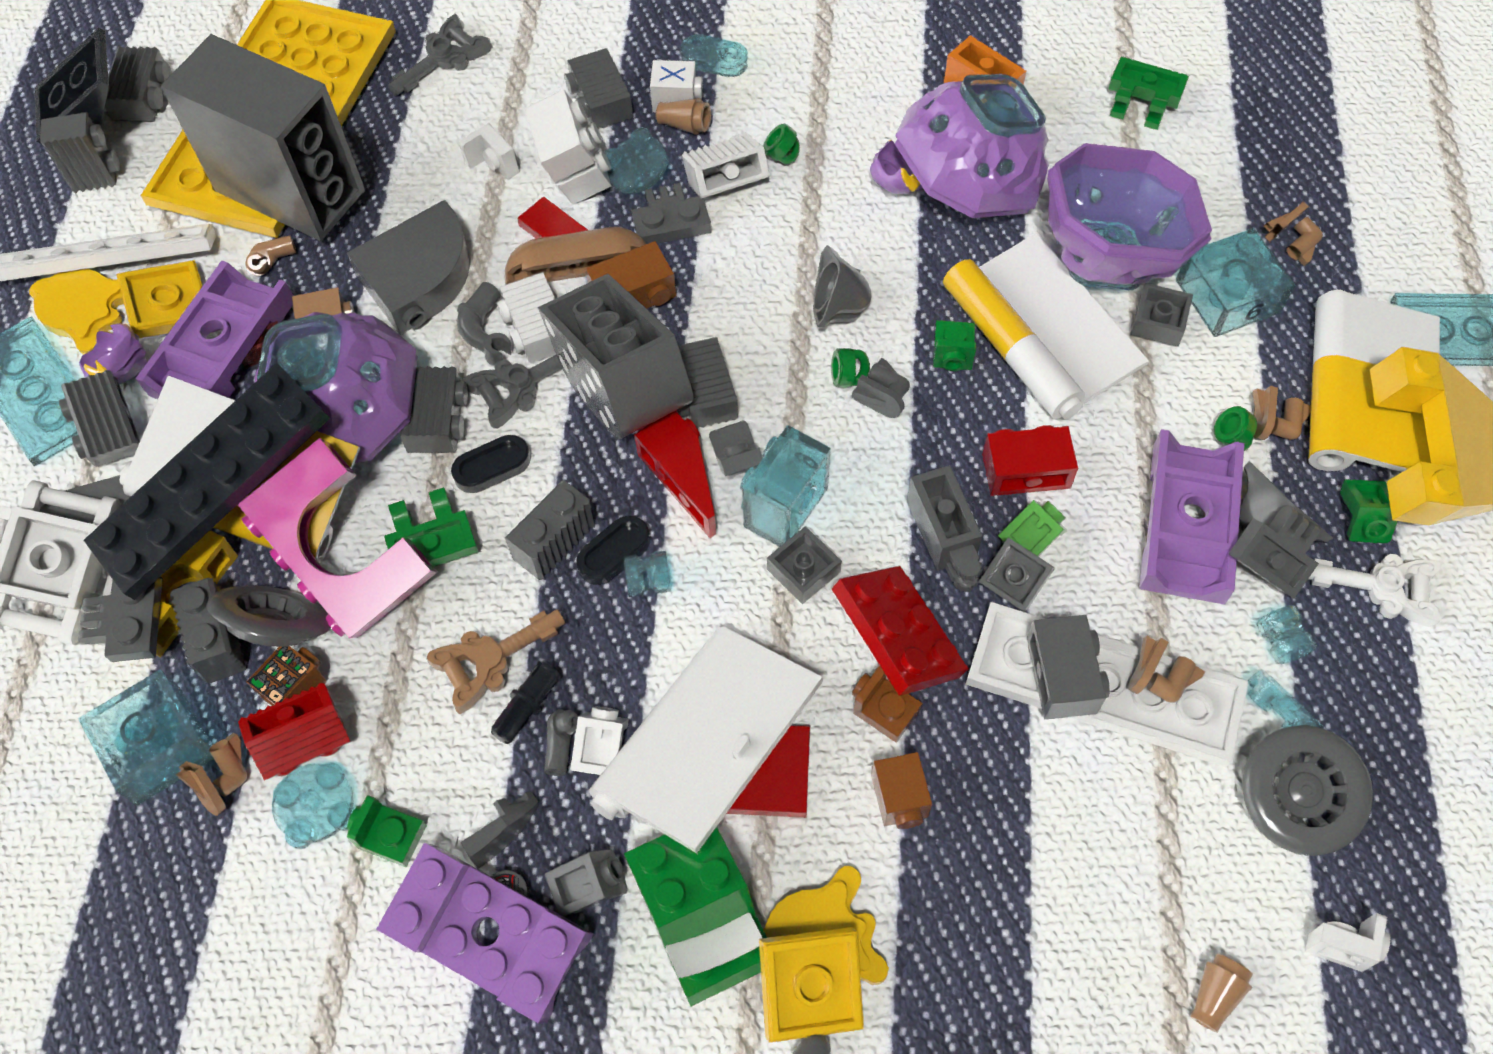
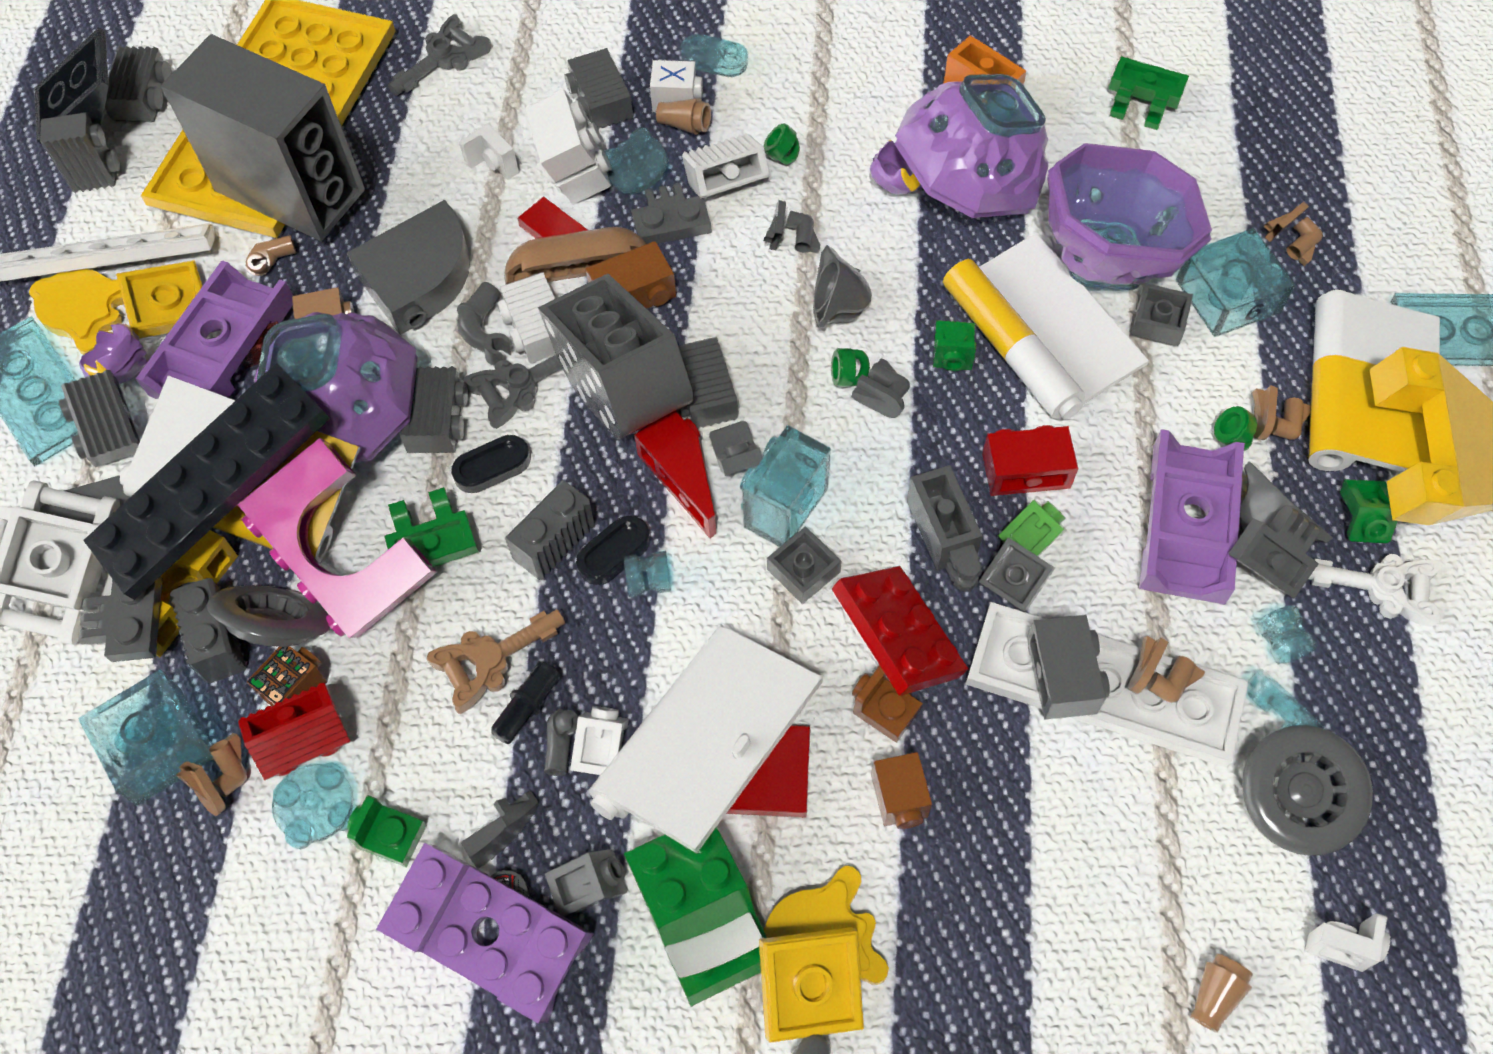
(805, 236): none -> dark grey piece

